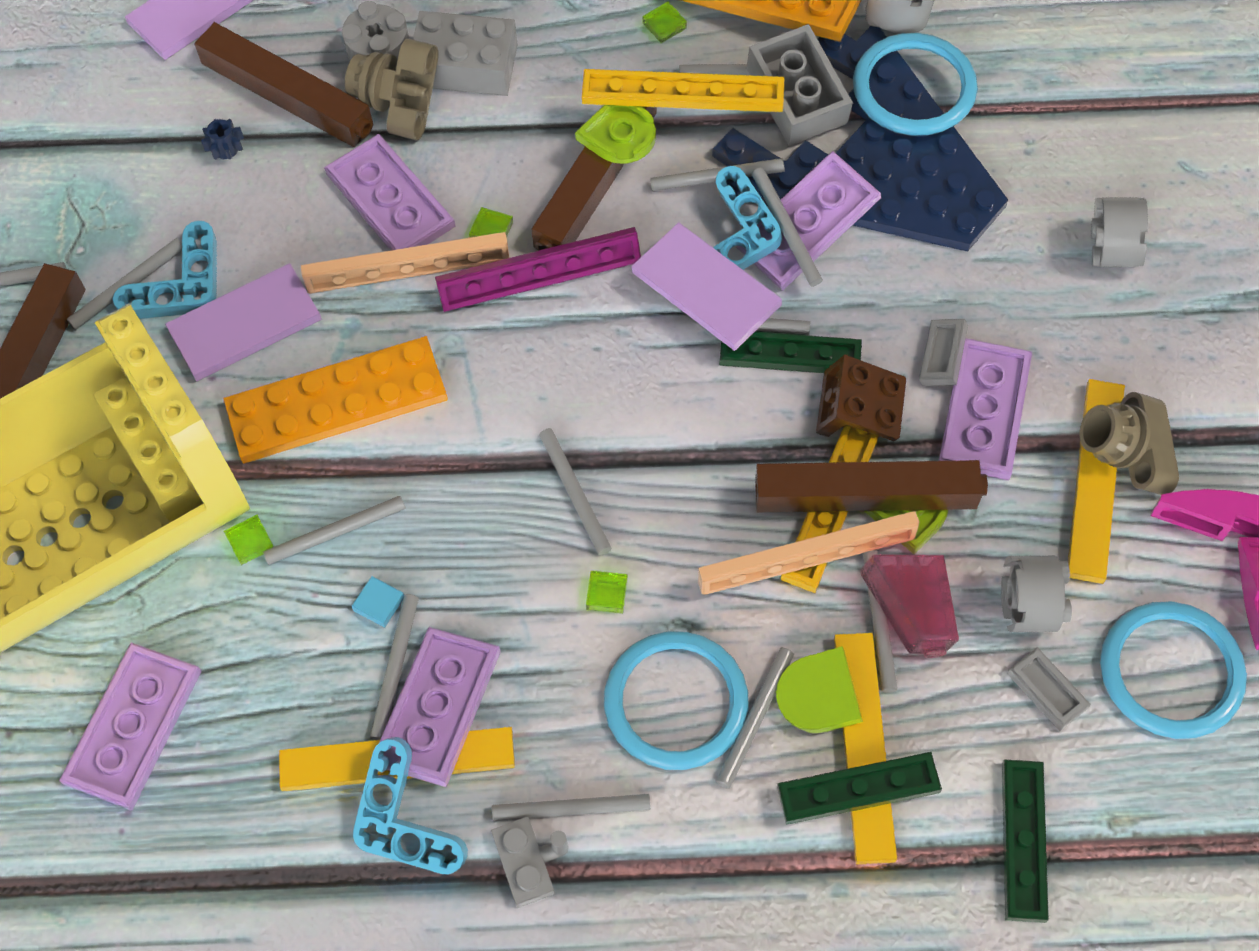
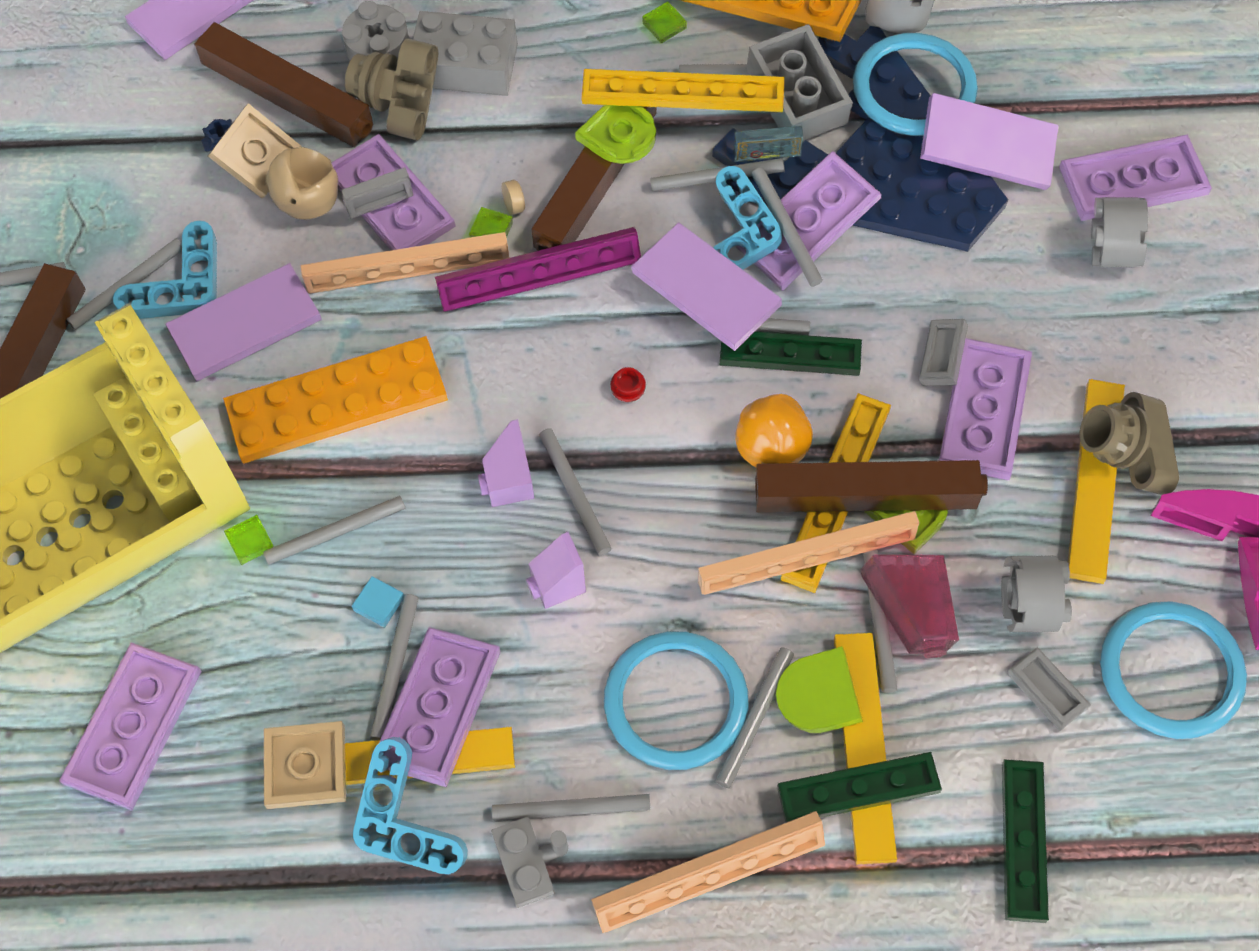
(250, 148): none -> tan plate
(302, 183): none -> tan piece
(304, 765): none -> tan plate
(377, 192): none -> light grey tile
(507, 469): none -> lavender slope
(513, 197): none -> tan tile
(557, 573): none -> lavender slope
(606, 592): clear neon green tile -> none
(628, 384): none -> red plate
(708, 872): none -> light nougat tile
(768, 143): none -> clear light blue tile
(773, 431): none -> light orange piece
(862, 398): reddish brown bracket -> none
(989, 141): none -> lavender tile
(1153, 170): none -> lavender tile

